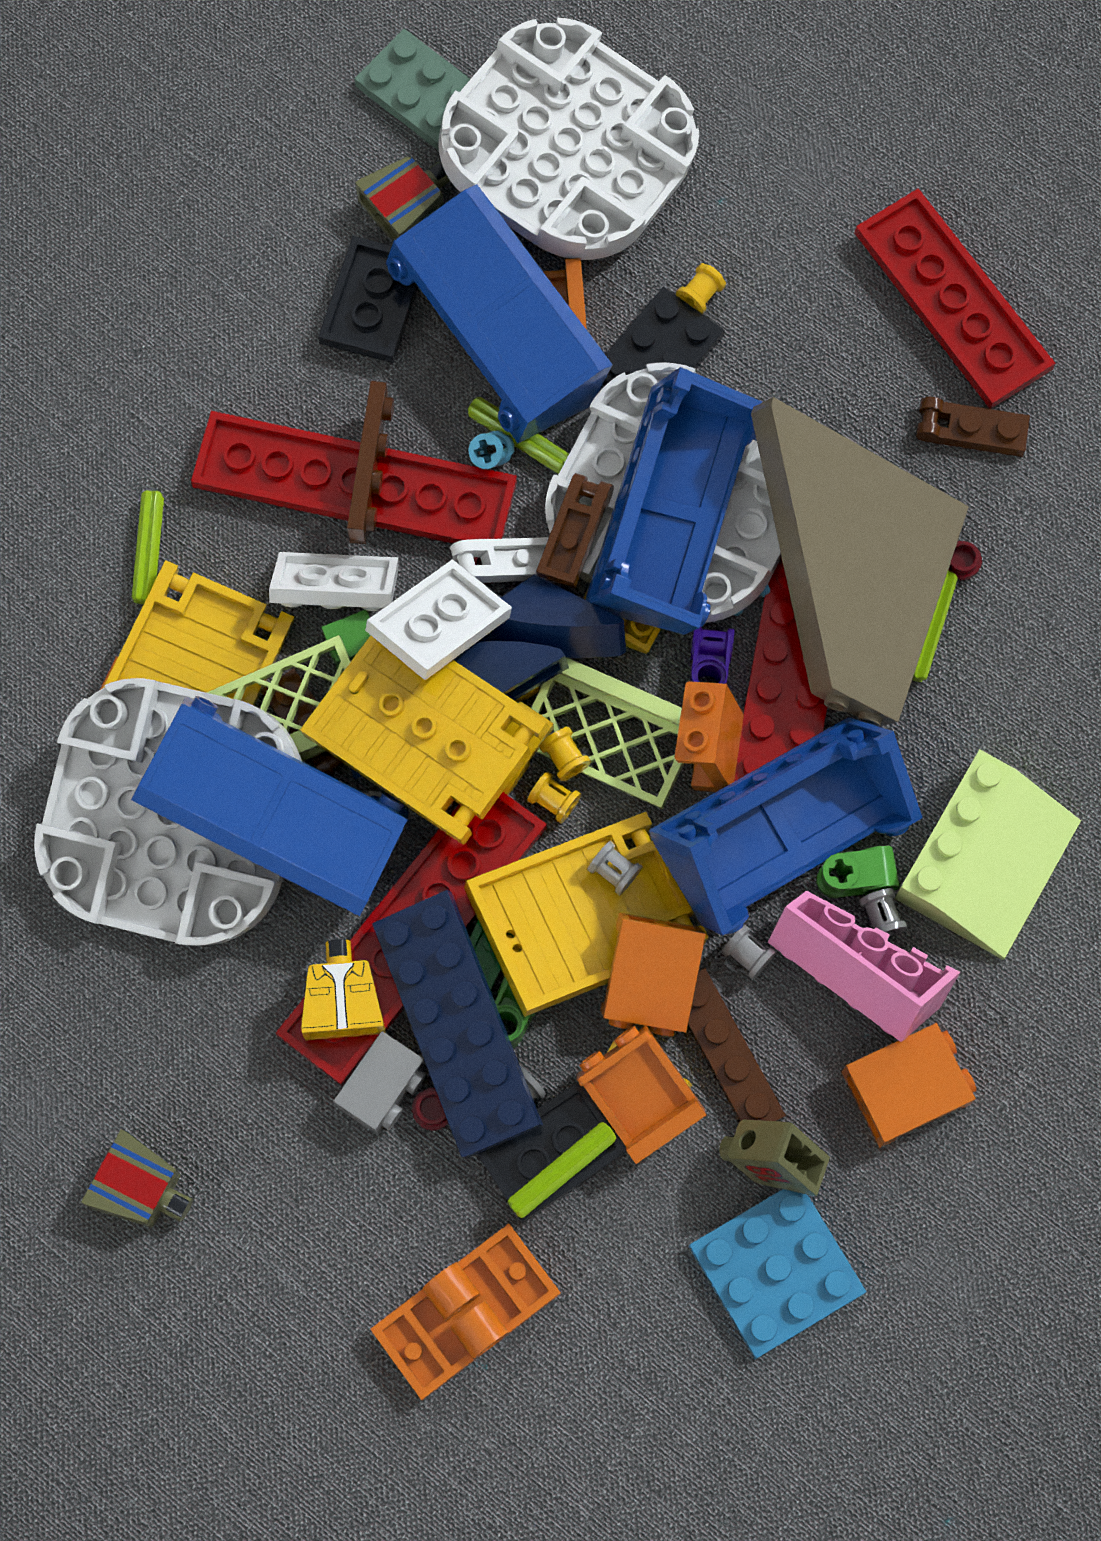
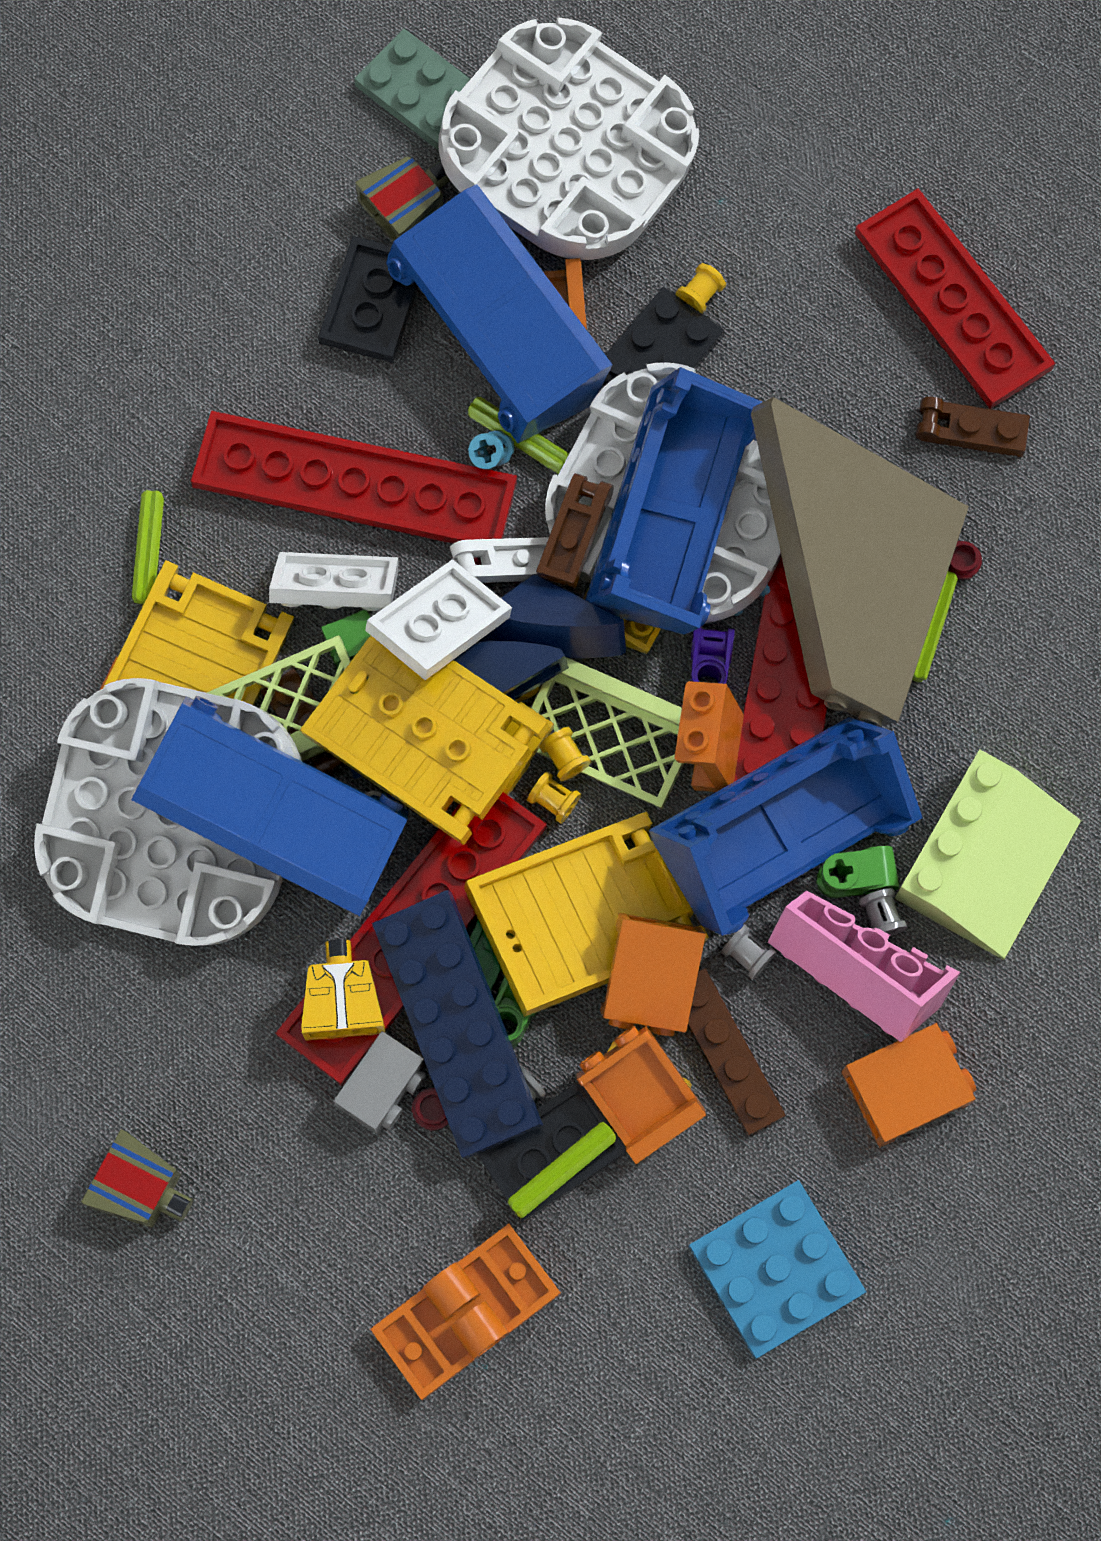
(367, 478): reddish brown plate -> none
(600, 865): light grey bush -> none
(776, 1155): olive torso -> none

